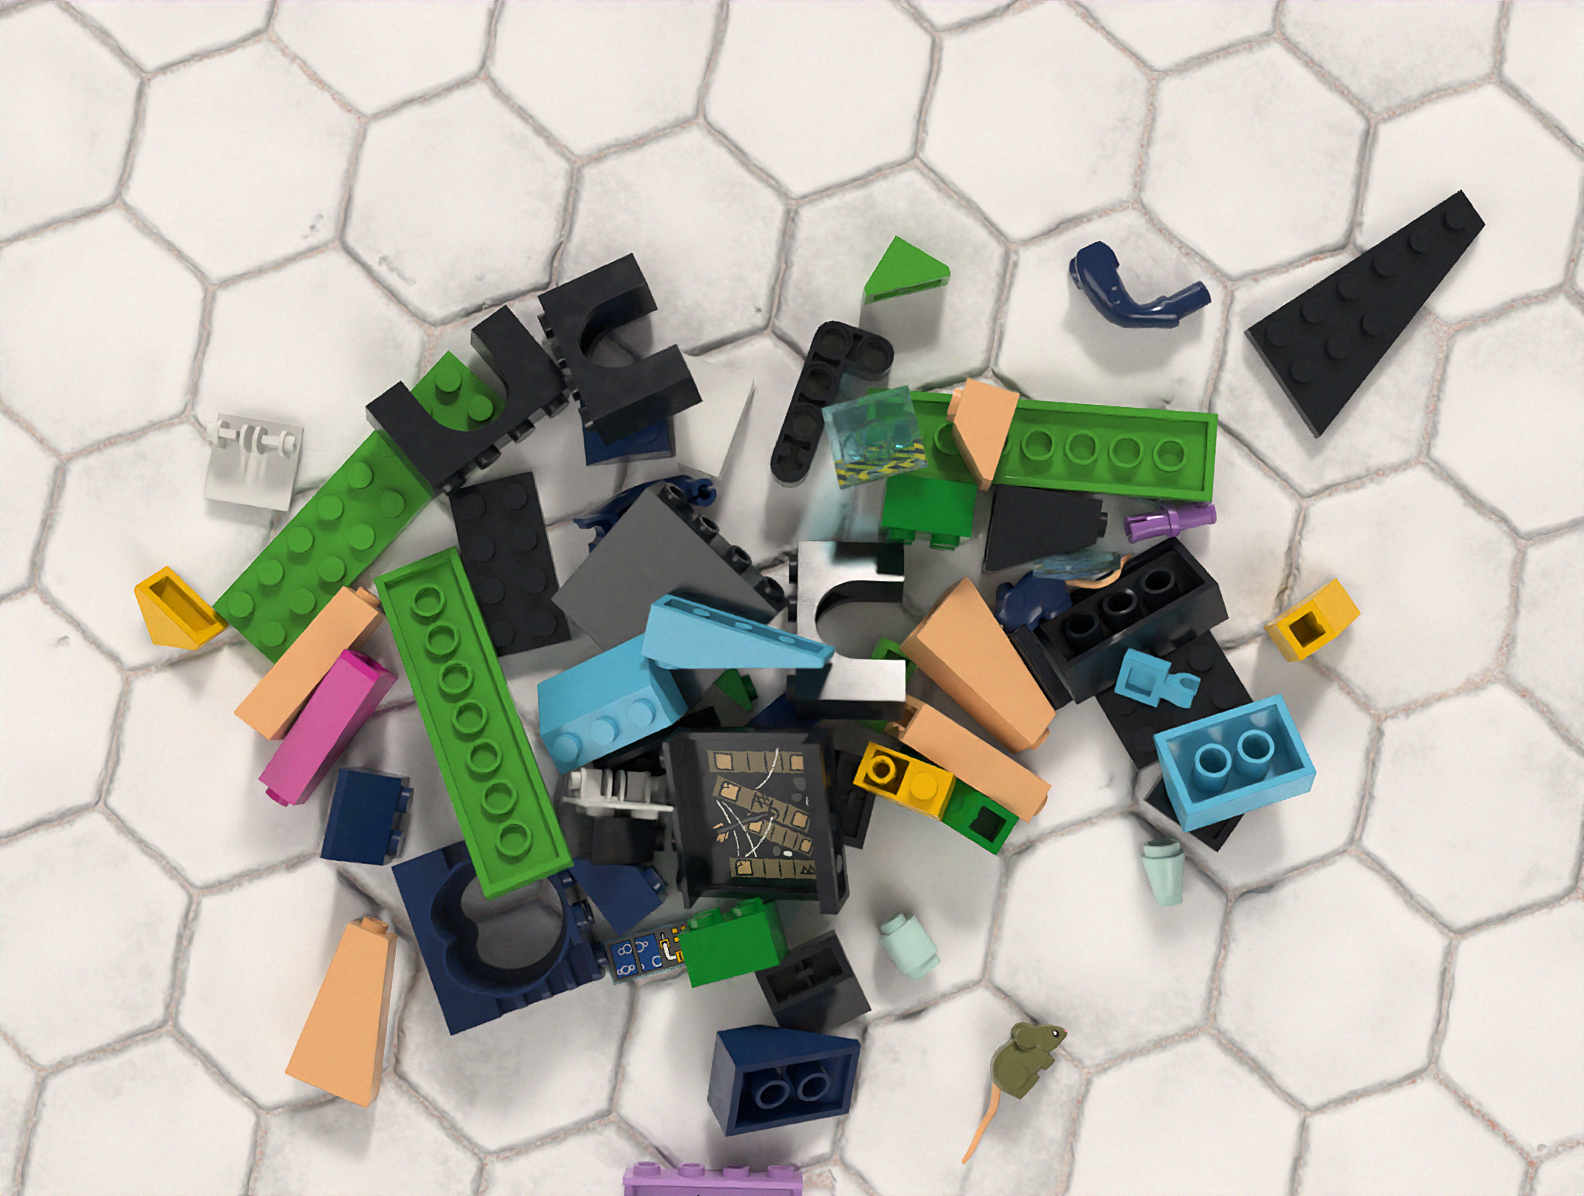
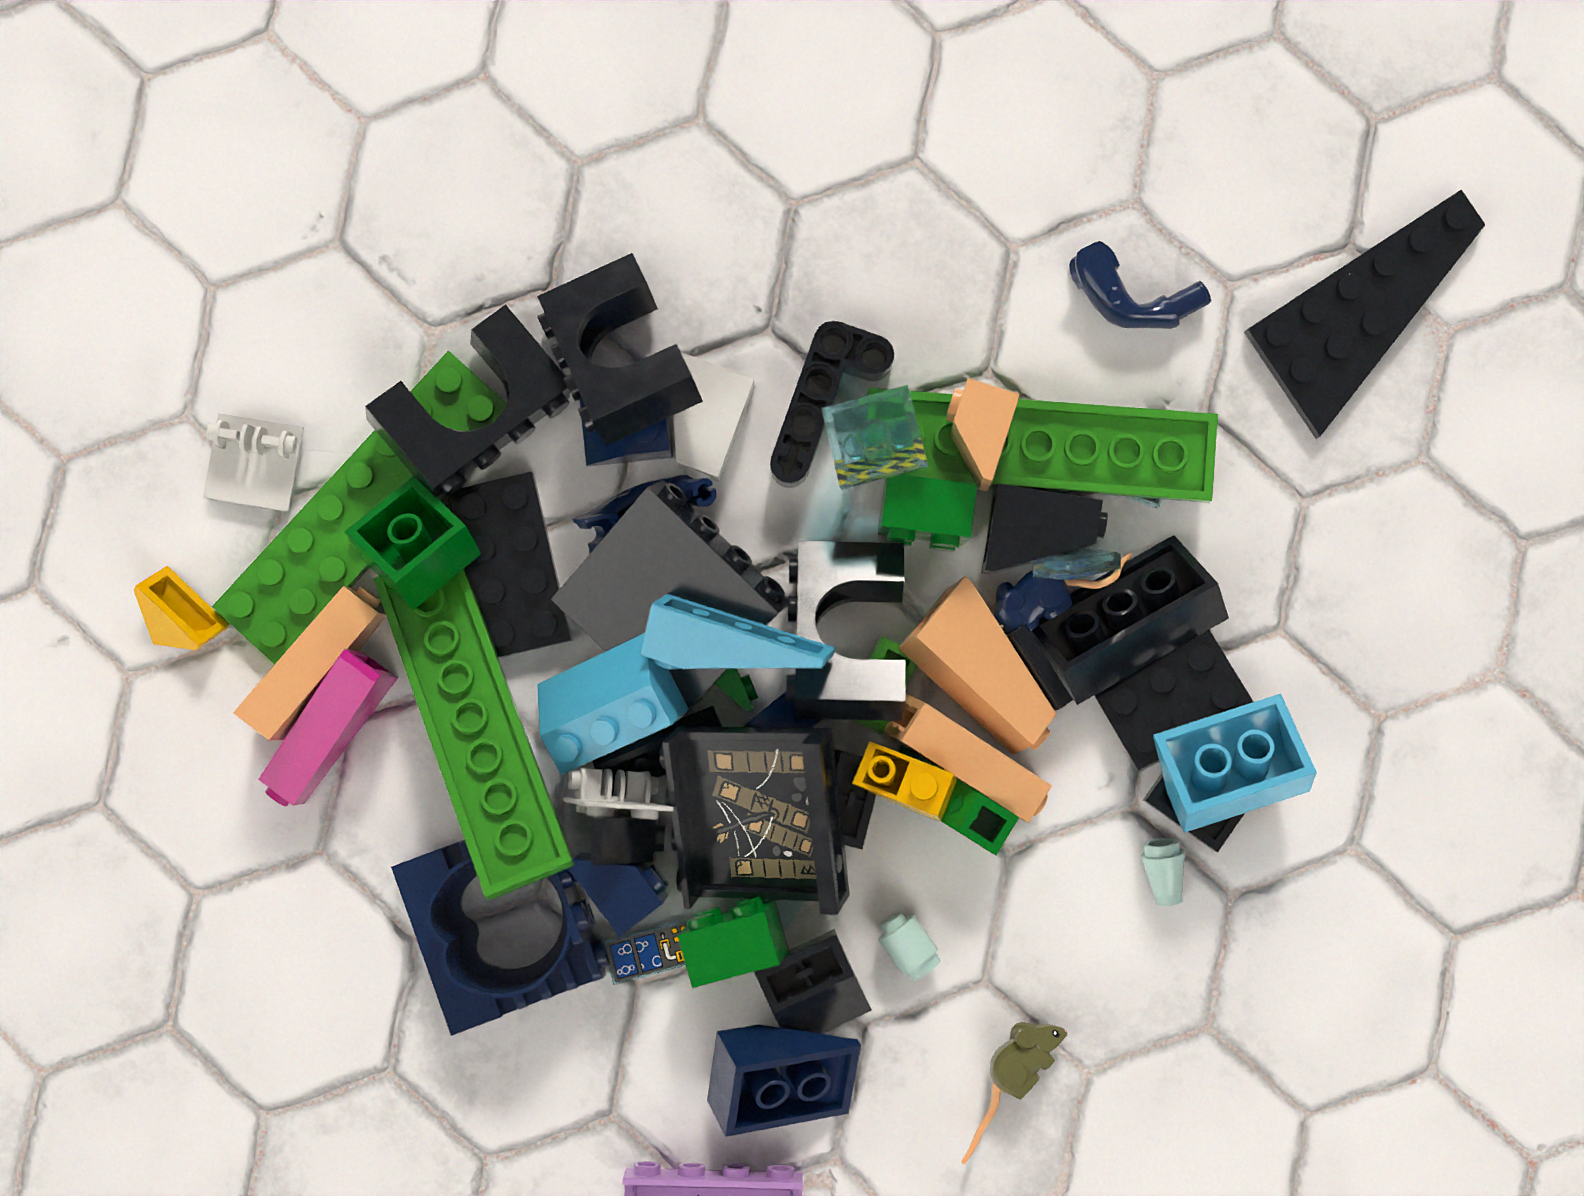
(349, 1019): light nougat slope -> none
(367, 816): dark blue slope -> none
(413, 542): none -> green brick
(904, 272): bright green slope -> none
(1148, 681): medium azure plate -> none
(1169, 520): medium lavender pin -> none
(1312, 621): yellow slope -> none

